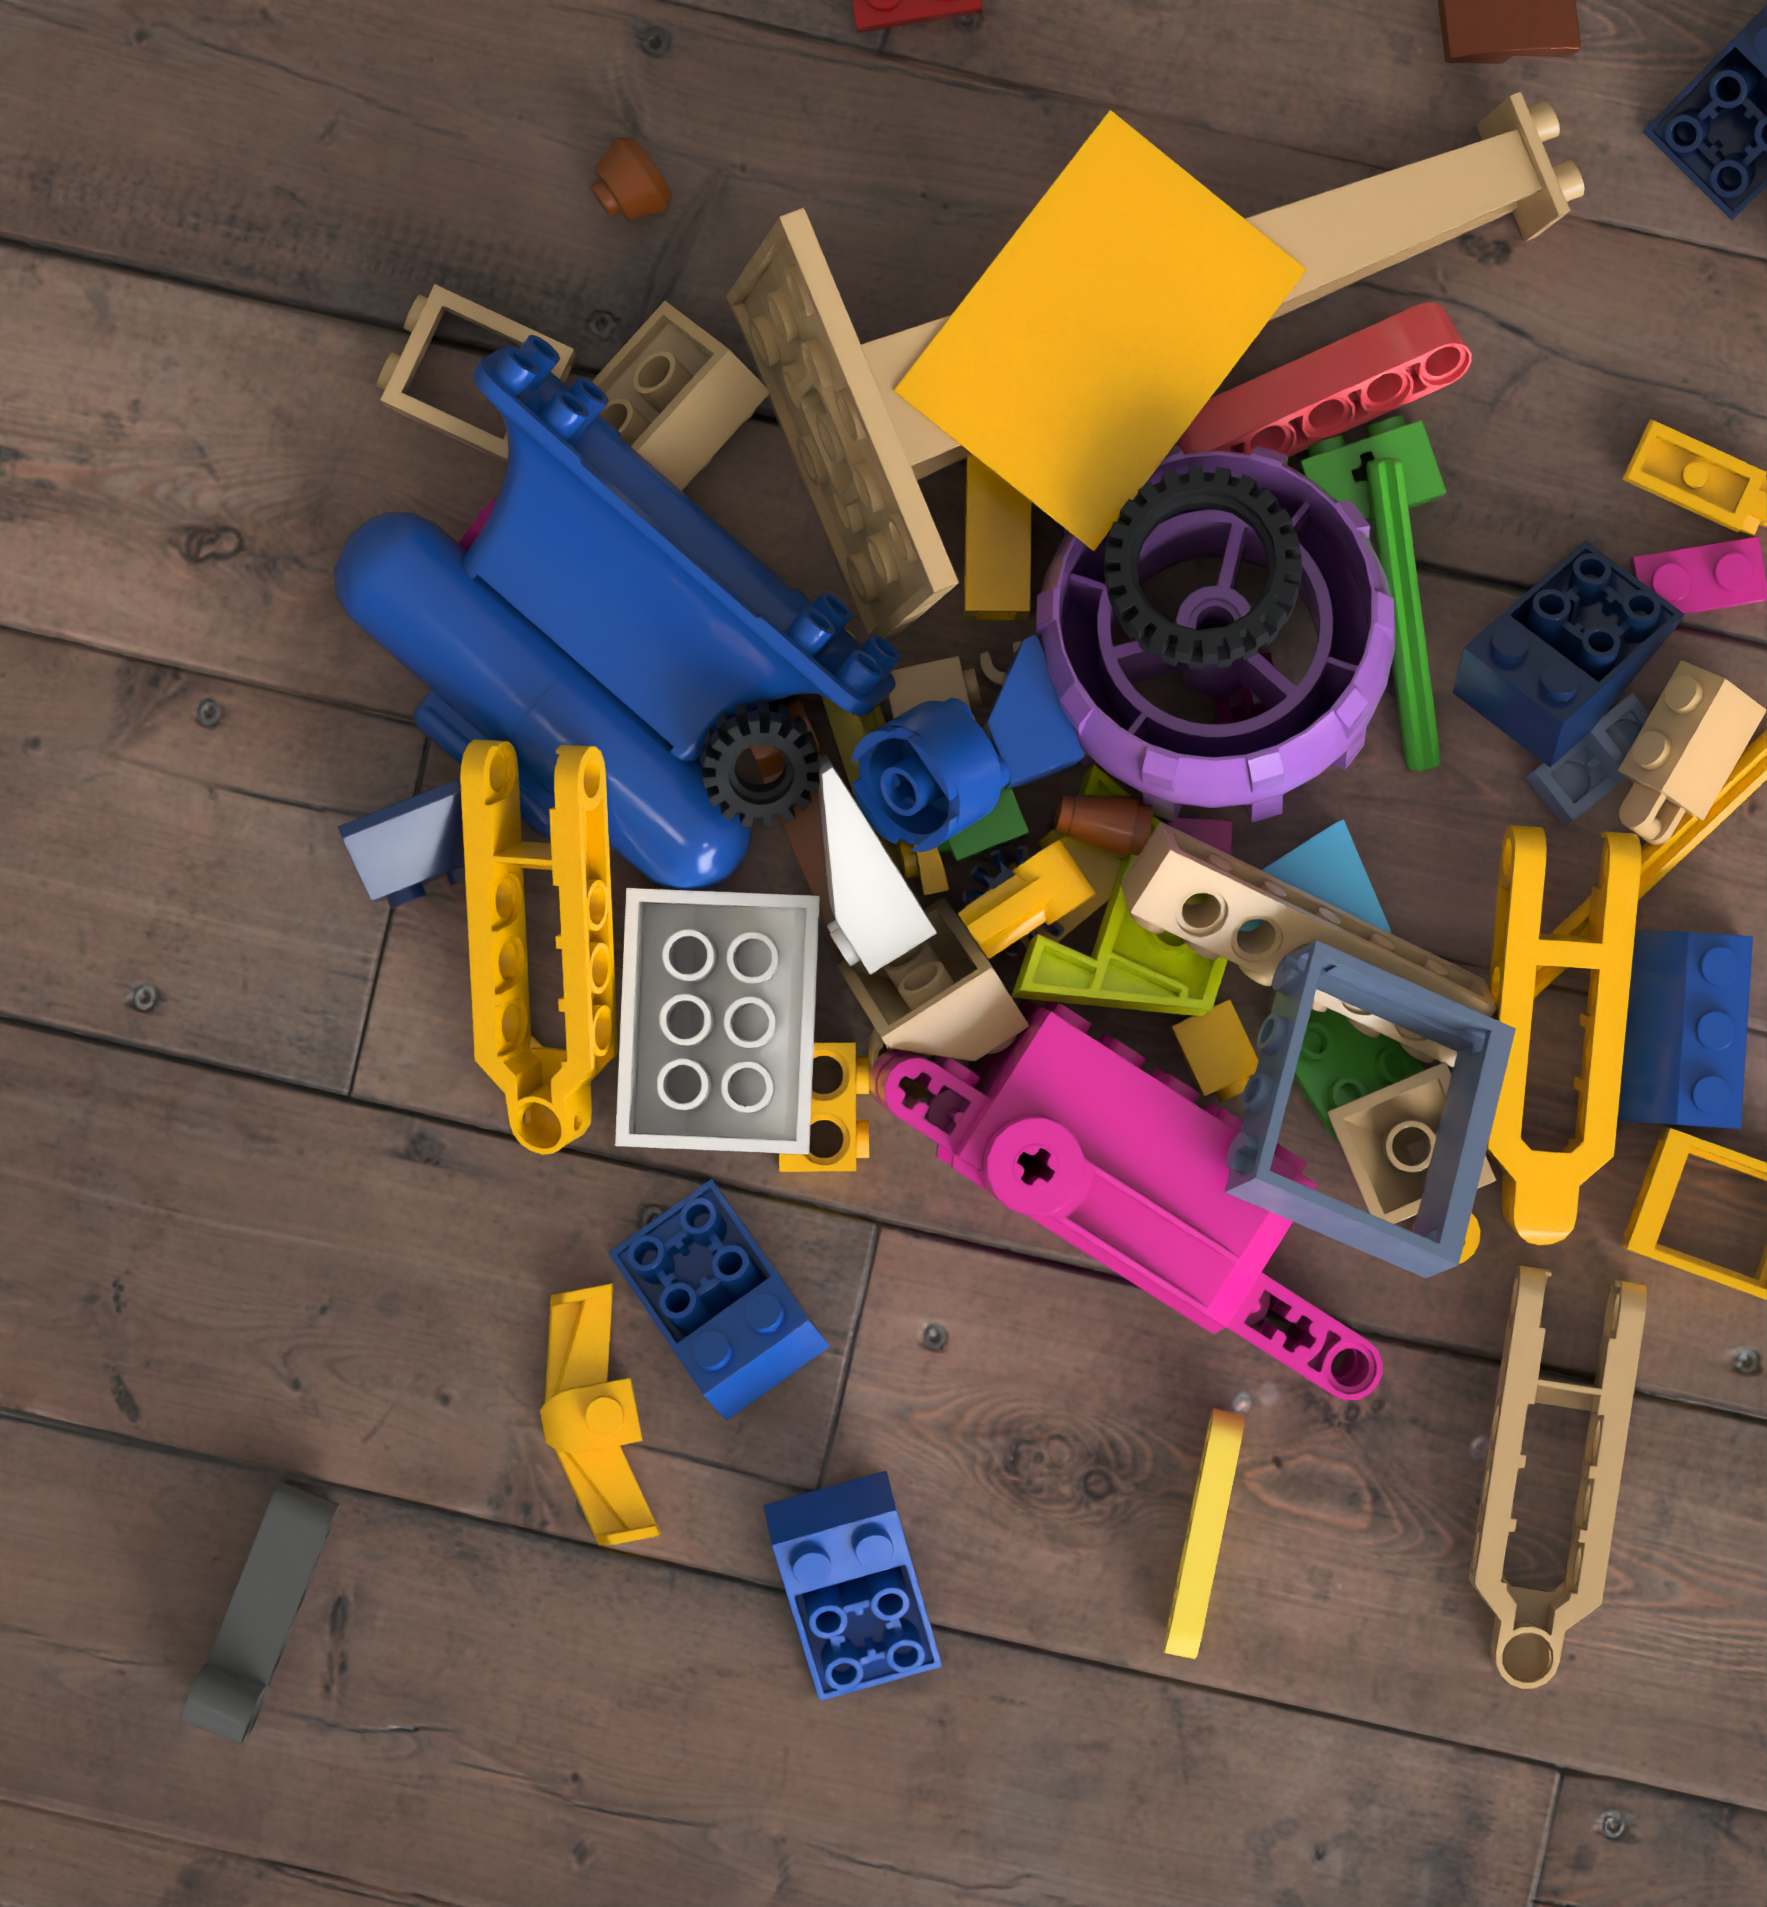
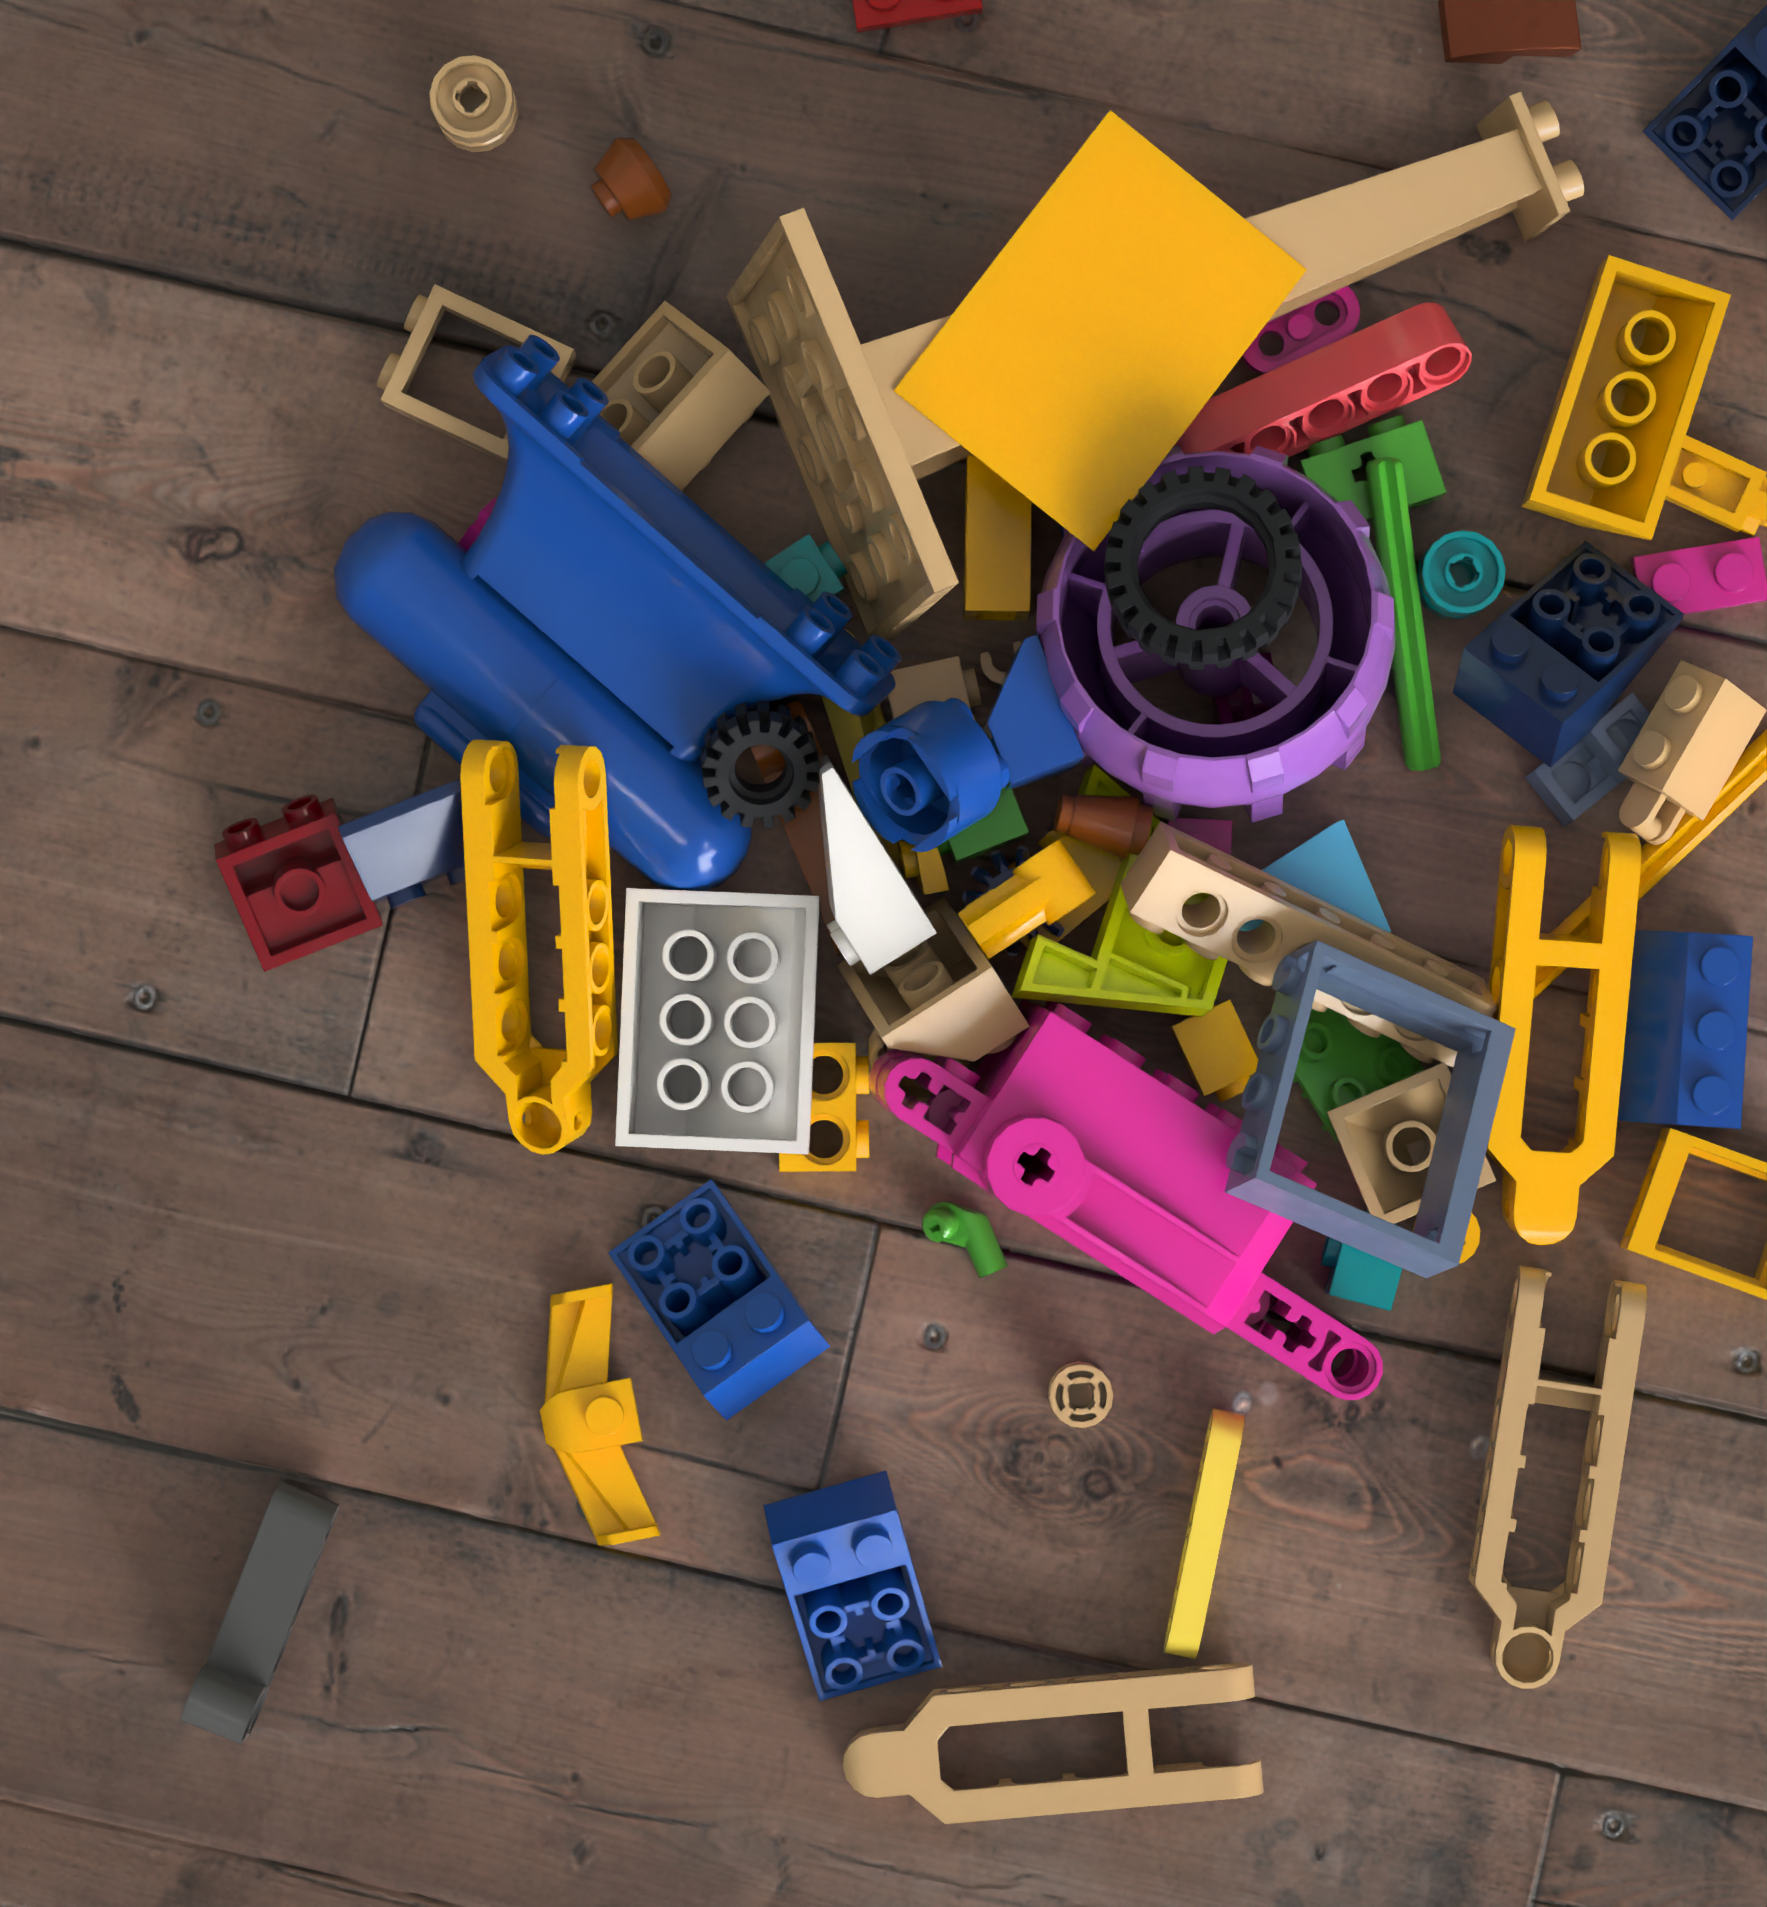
(295, 882): none -> dark red plate
(473, 103): none -> tan wheel
(810, 568): none -> teal brick
(906, 1755): none -> tan piece
(968, 1229): none -> bright green arm
(1073, 1387): none -> tan wheel
(1303, 333): none -> dark pink plate
(1359, 1275): none -> teal brick
(1460, 575): none -> teal wheel
(1626, 399): none -> yellow slope

